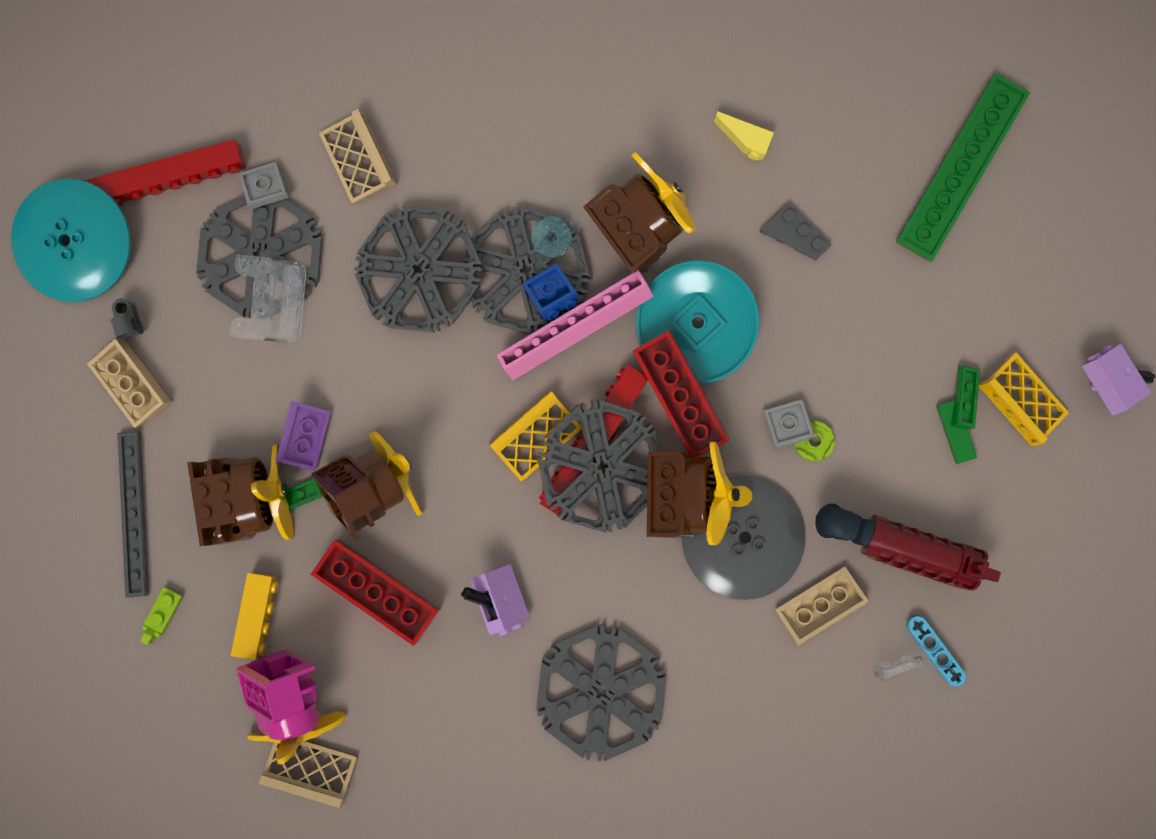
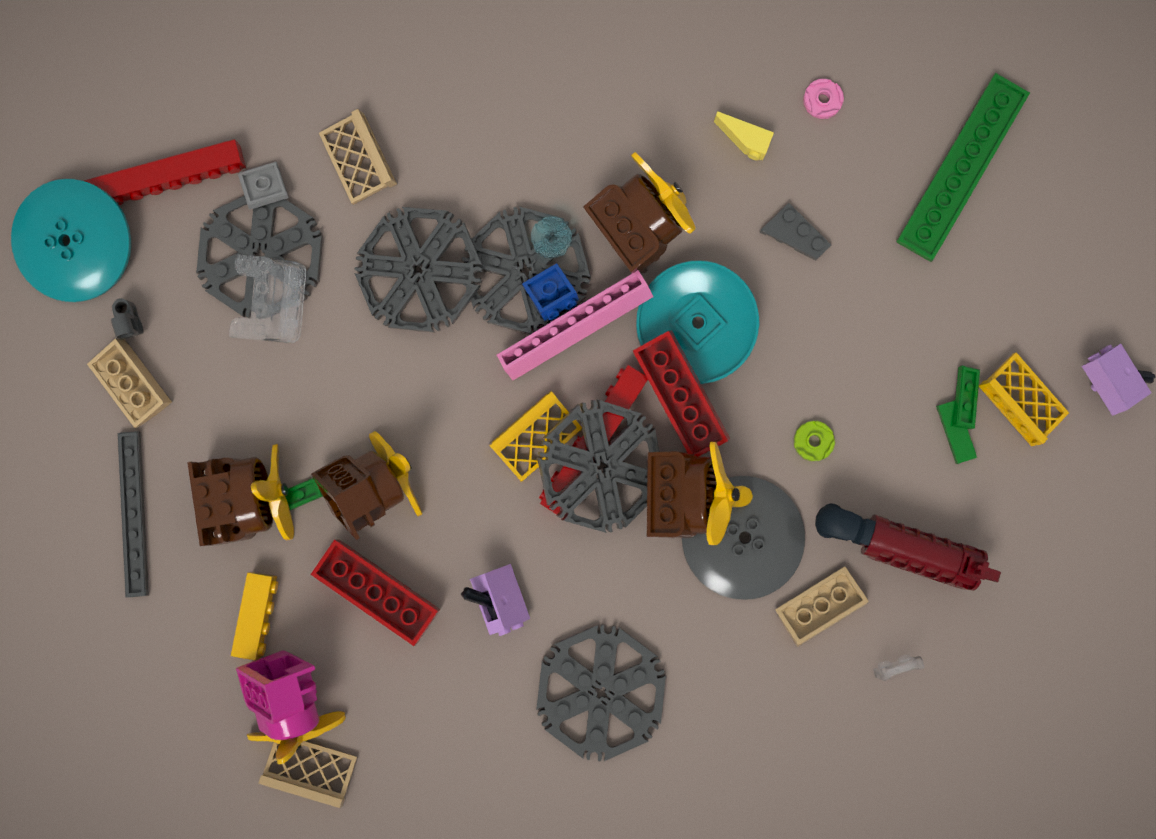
(160, 615): lime hinge -> none
(303, 436): medium lavender plate -> none
(789, 424): light grey tile -> none
(817, 108): none -> bright pink tile
(938, 648): medium azure beam -> none

